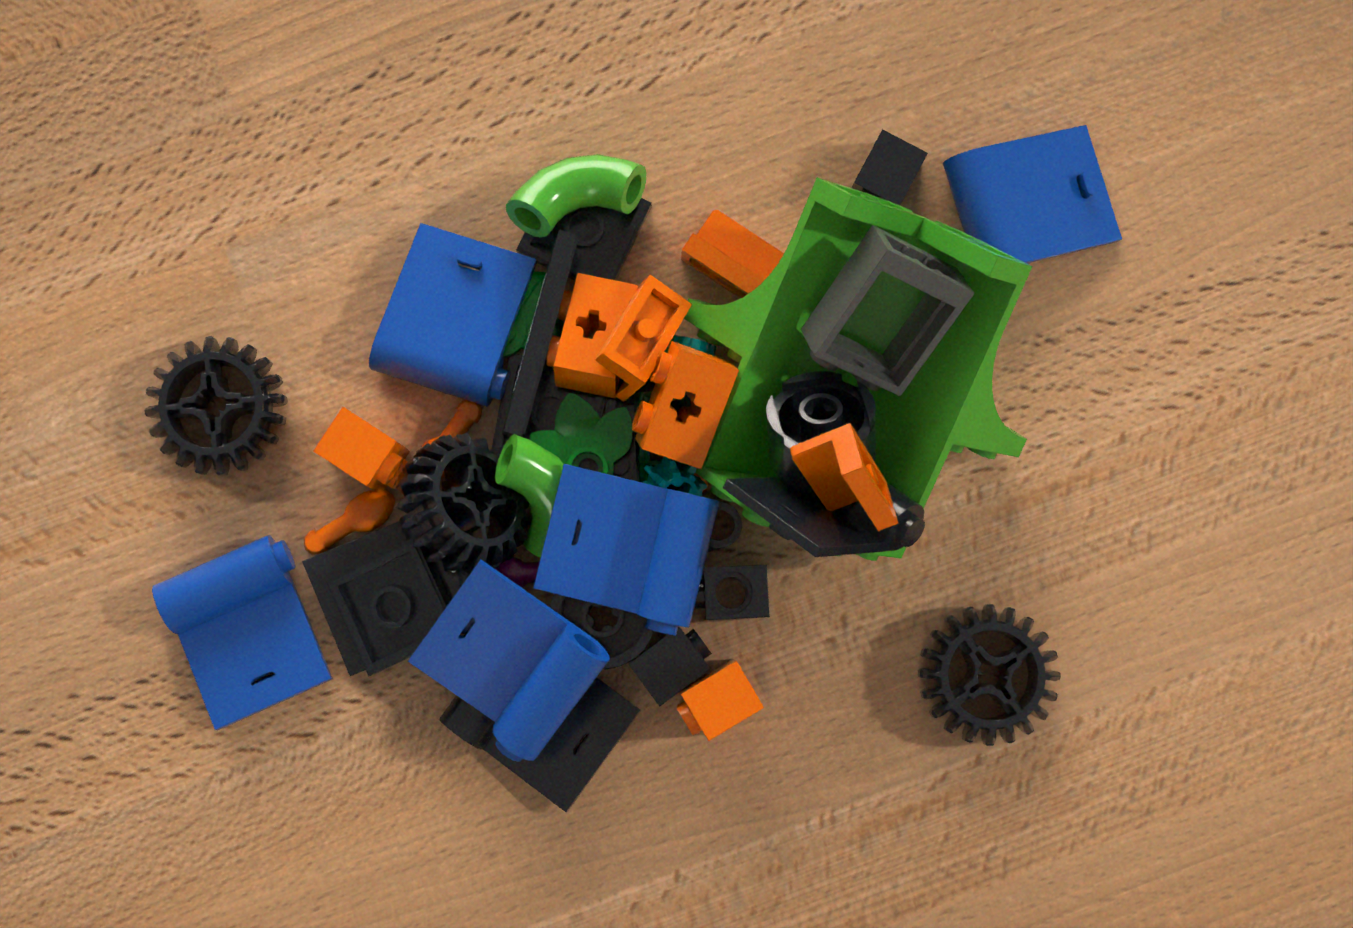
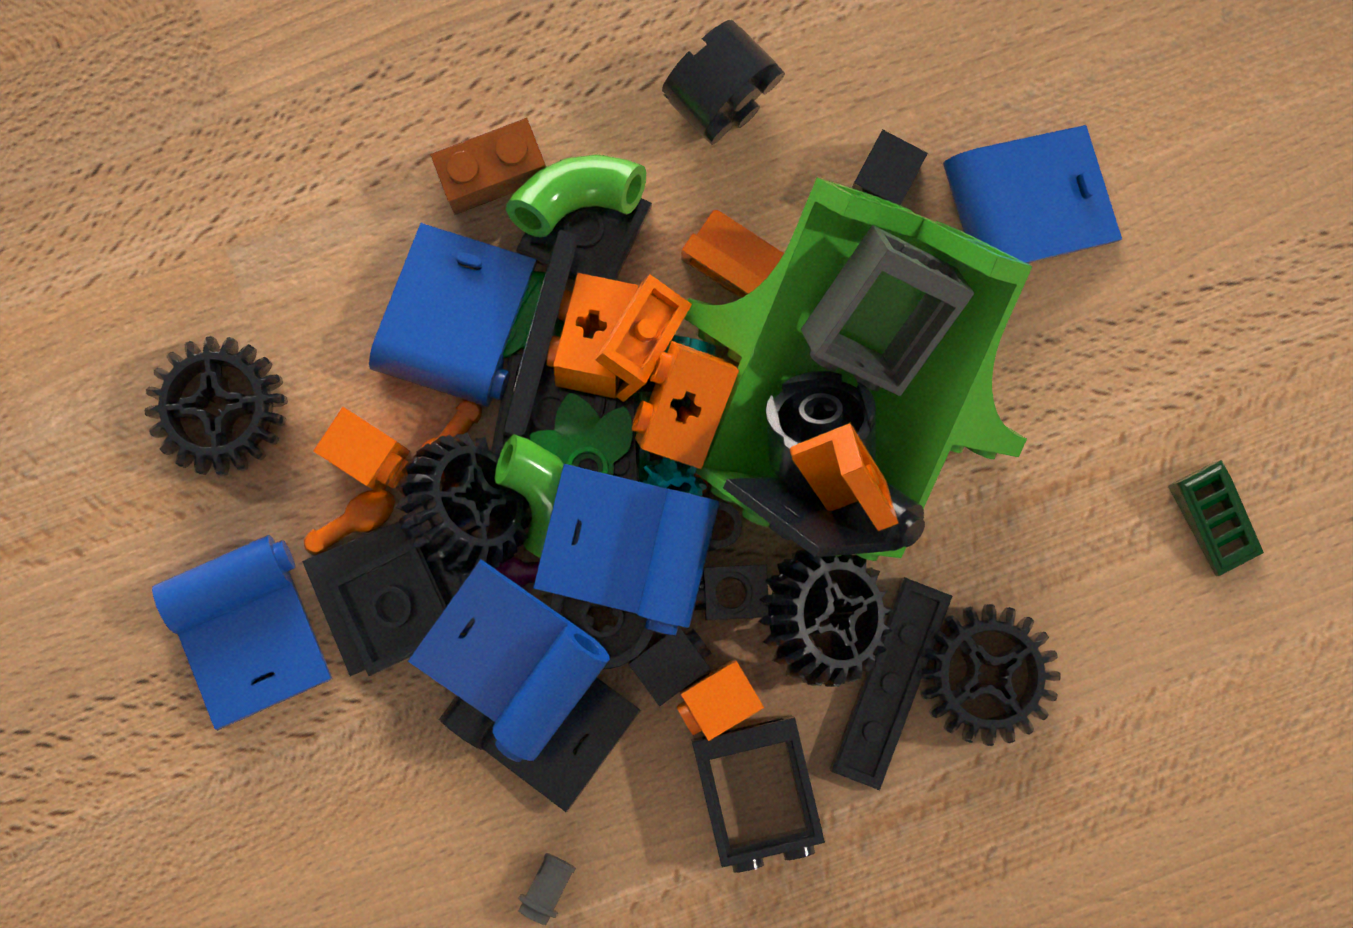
(488, 165): none -> dark orange brick
(546, 889): none -> dark grey pin
(721, 81): none -> black brick
(793, 843): none -> black window
(840, 622): none -> black gear
(891, 685): none -> black tile
(1226, 492): none -> dark green slope

